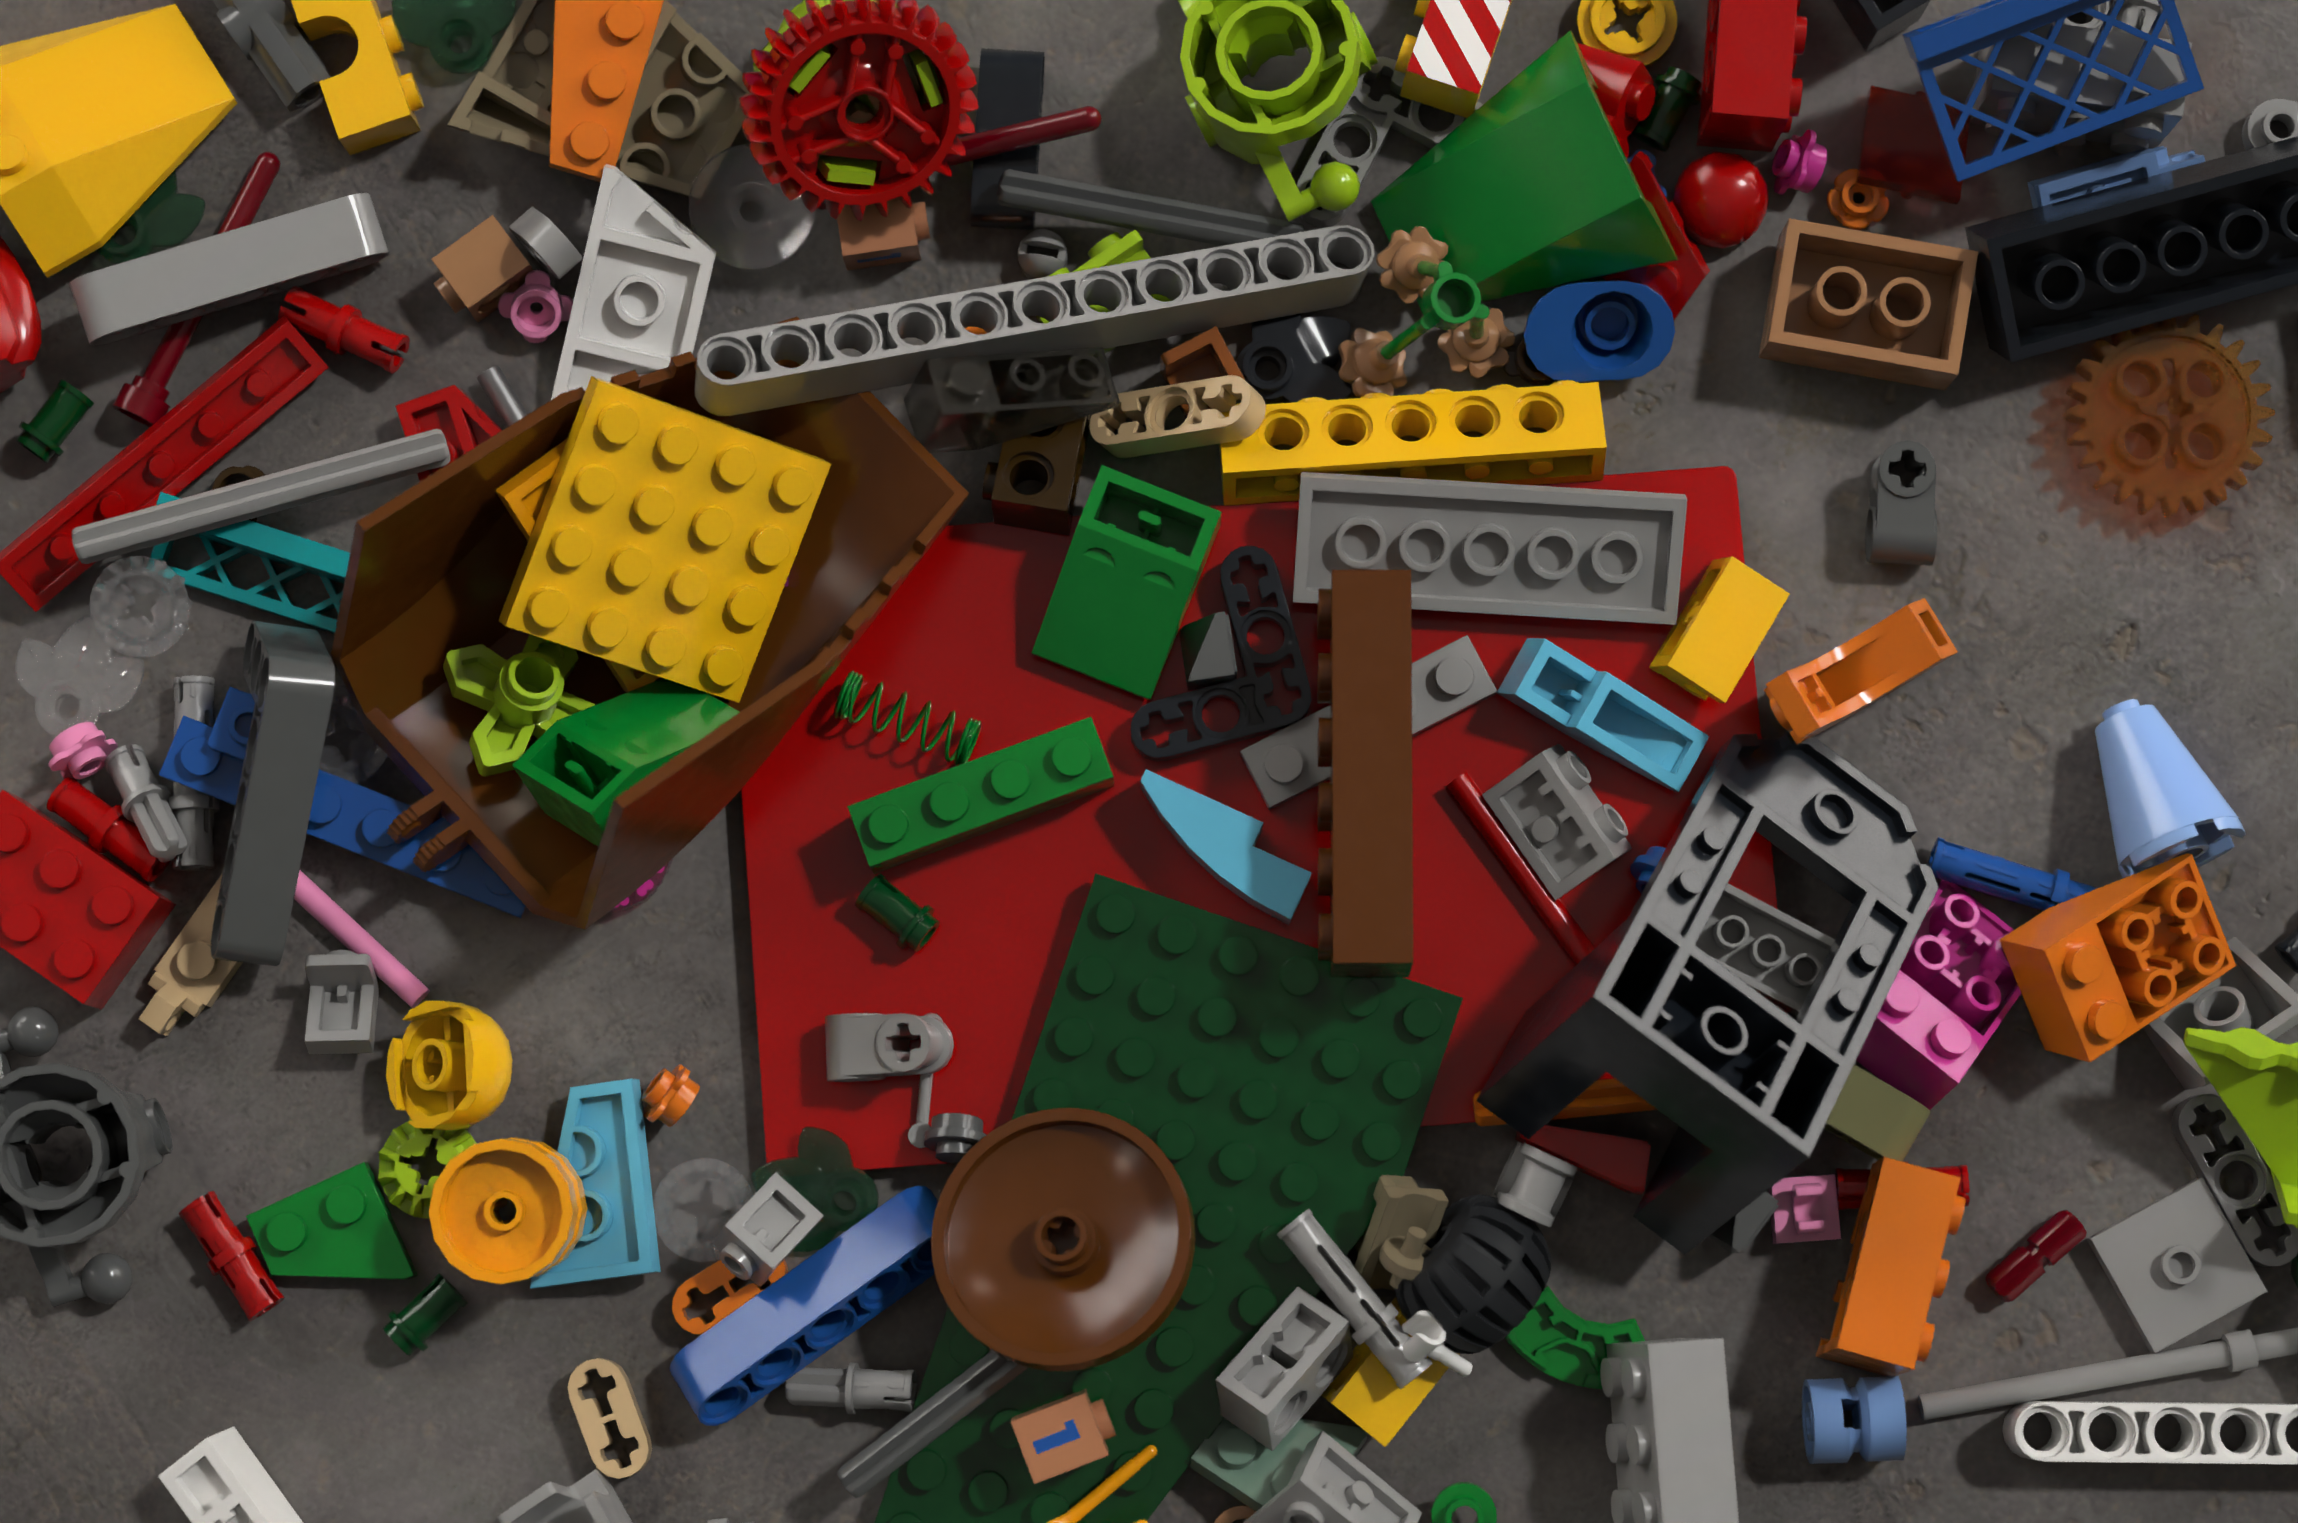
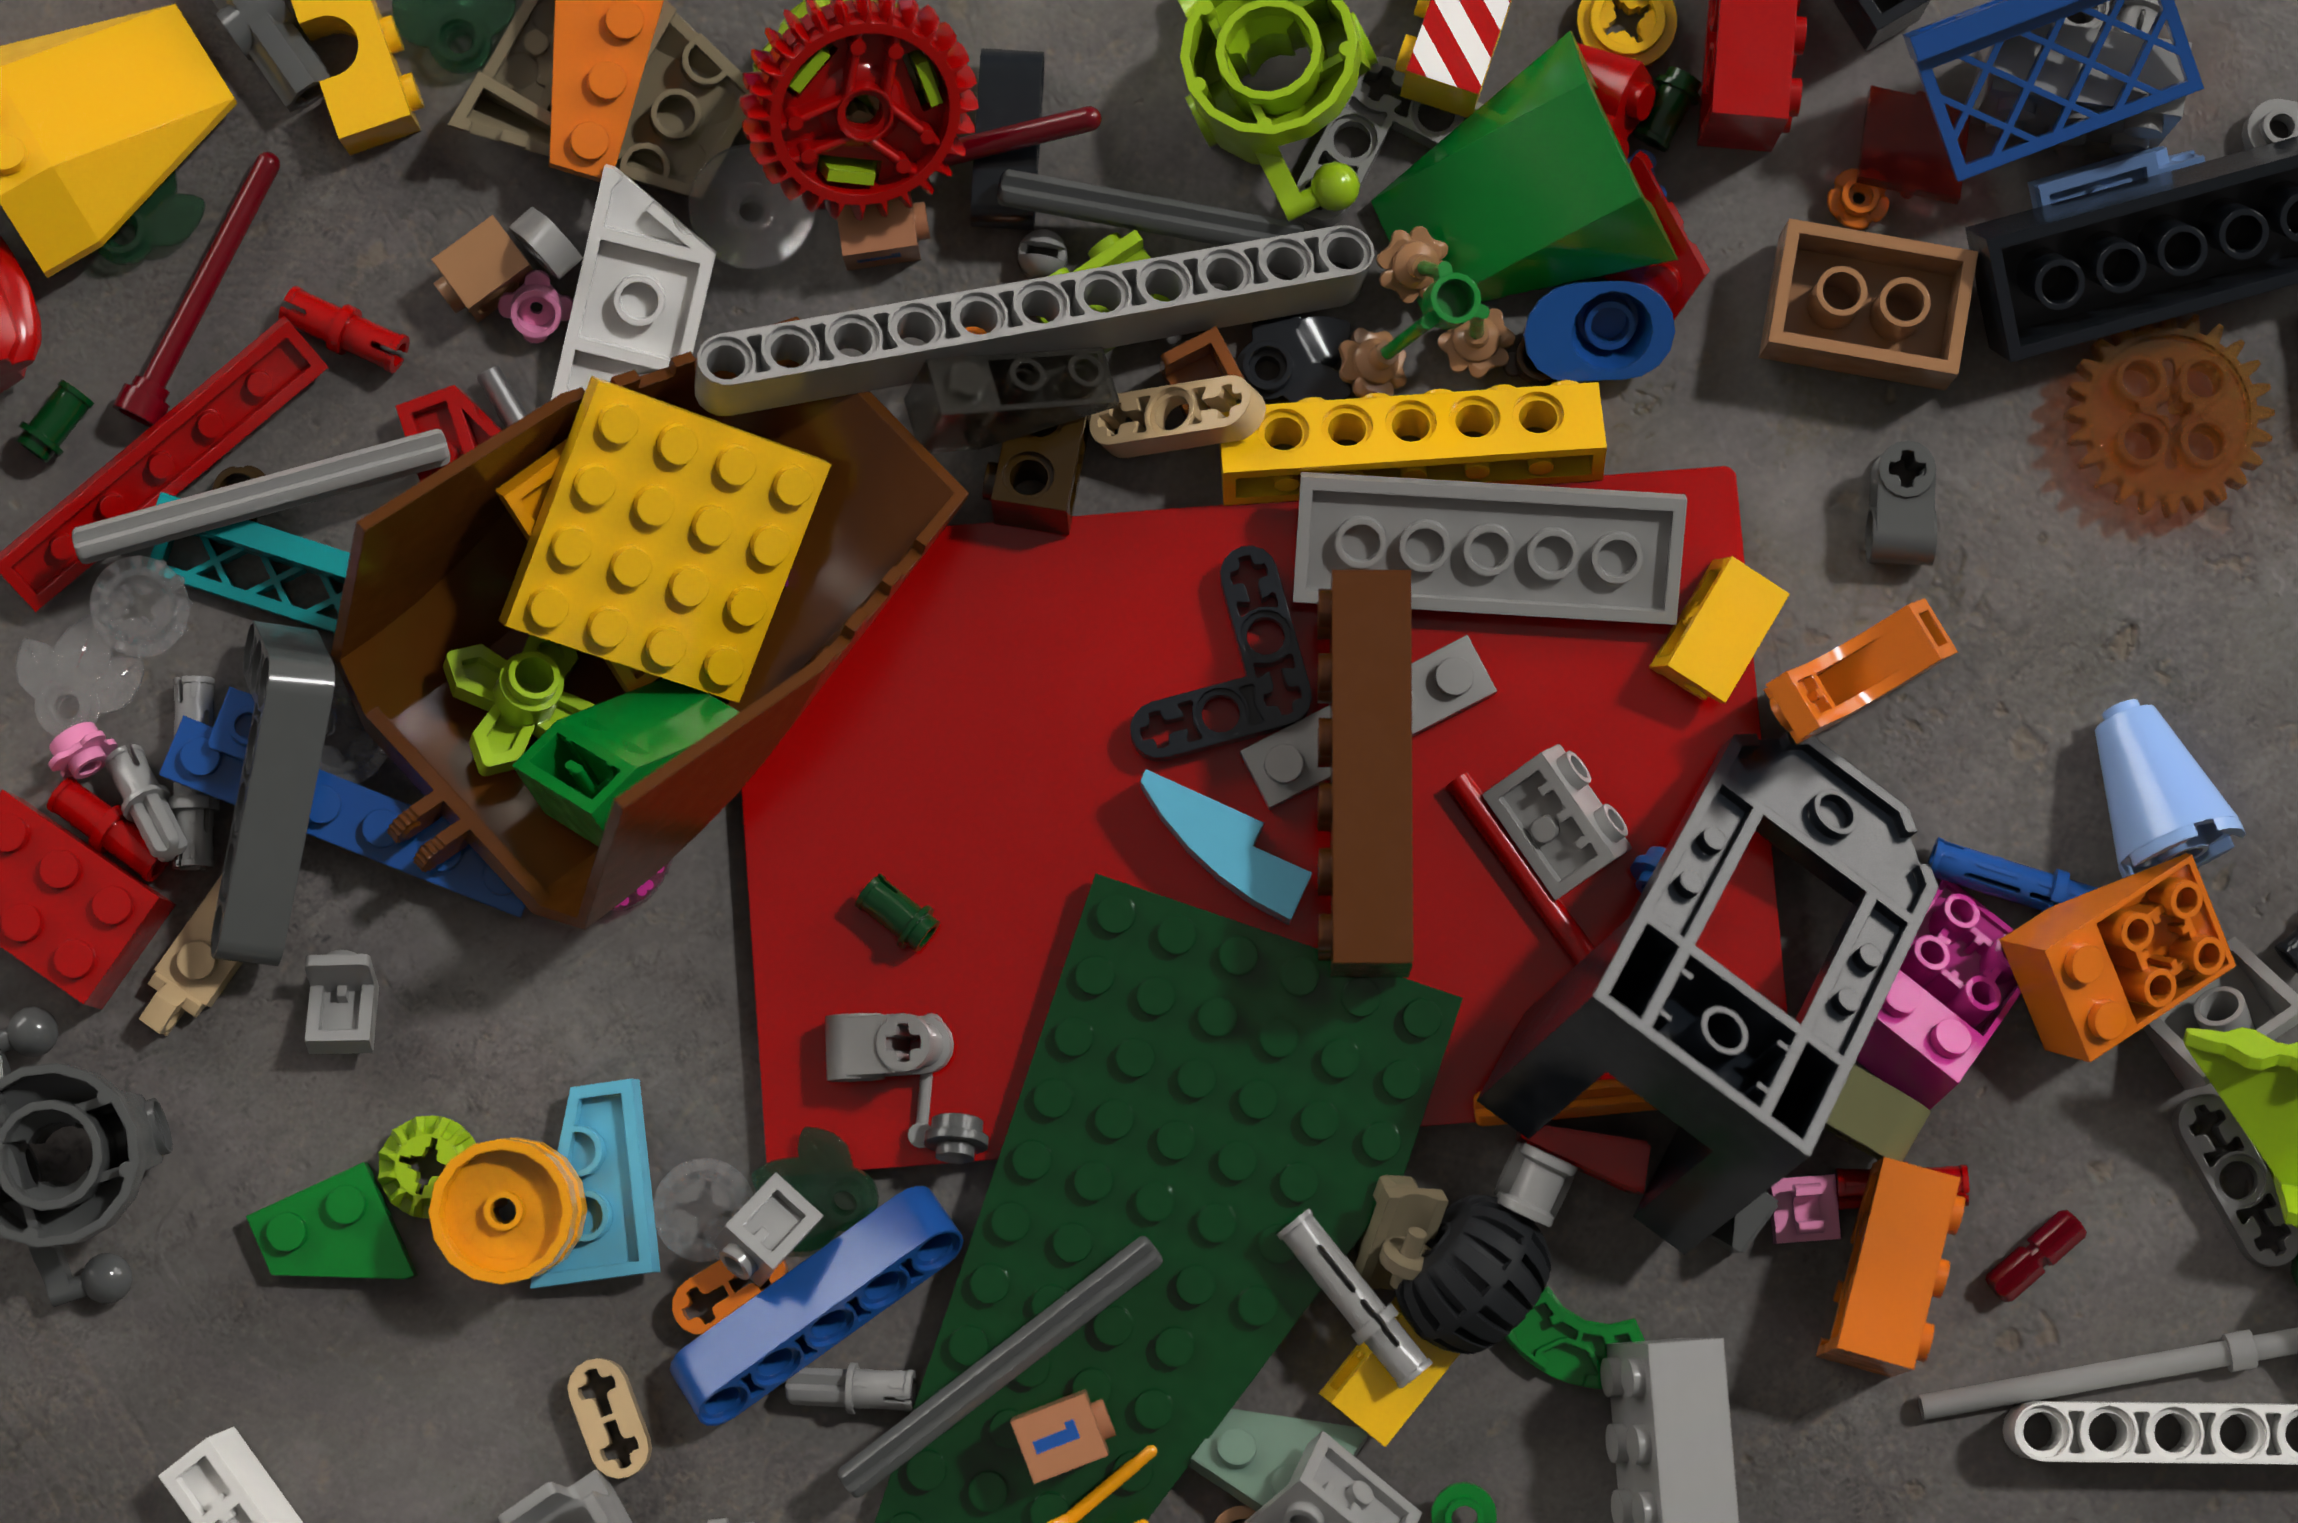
(229, 269): light grey beam -> none
(231, 1255): red pin -> none
(358, 940): bright pink bar -> none
(424, 1315): dark green pin -> none
(448, 1066): yellow cylinder -> none
(669, 1095): orange plate -> none
(849, 694): green piece -> none
(981, 795): green brick -> none
(1063, 1239): reddish brown dish -> none
(1126, 582): green slope -> none
(1208, 651): dark grey slope -> none
(1284, 1368): light grey brick -> none
(1428, 1341): white hand -> none
(1602, 713): medium azure slope -> none
(1721, 199): red hair -> none
(1765, 948): light grey piece -> none
(1799, 163): dark pink plate -> none
(1877, 1419): medium blue wheel -> none
(2176, 1265): light grey plate -> none

